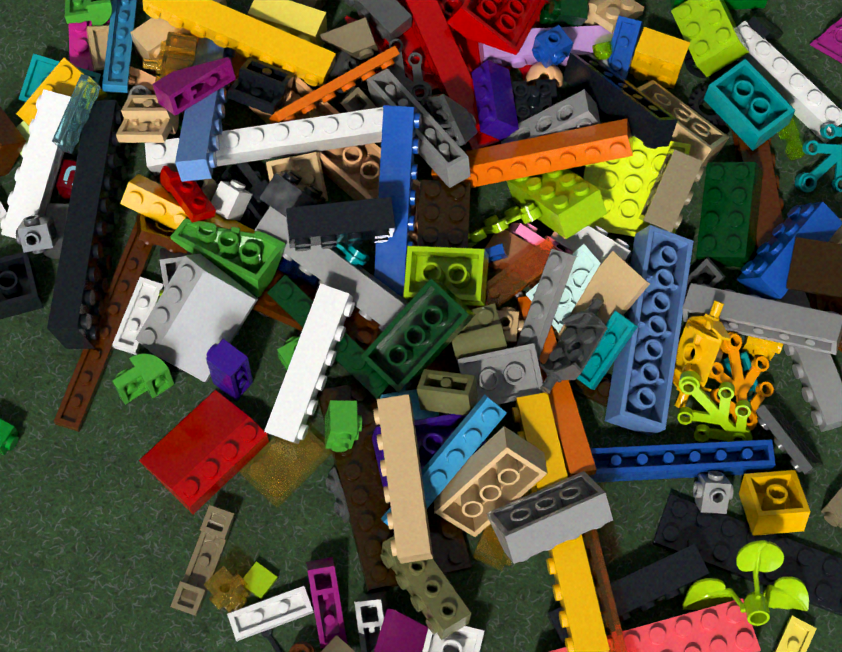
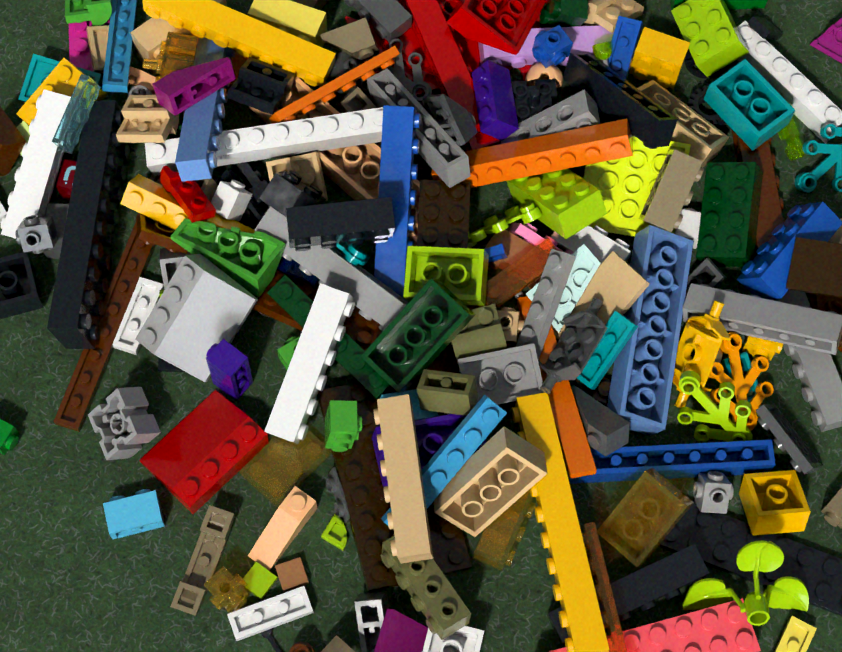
(124, 423): none -> light grey brick
(133, 513): none -> medium azure brick
(147, 374): bright green brick -> none
(283, 528): none -> light nougat slope
(291, 574): none -> medium nougat tile
(326, 600): magenta slope -> none
(336, 533): none -> lime tile
(550, 516): light grey slope -> none
(602, 426): none -> dark grey slope
(644, 517): none -> clear yellow brick
(689, 225): none -> white brick

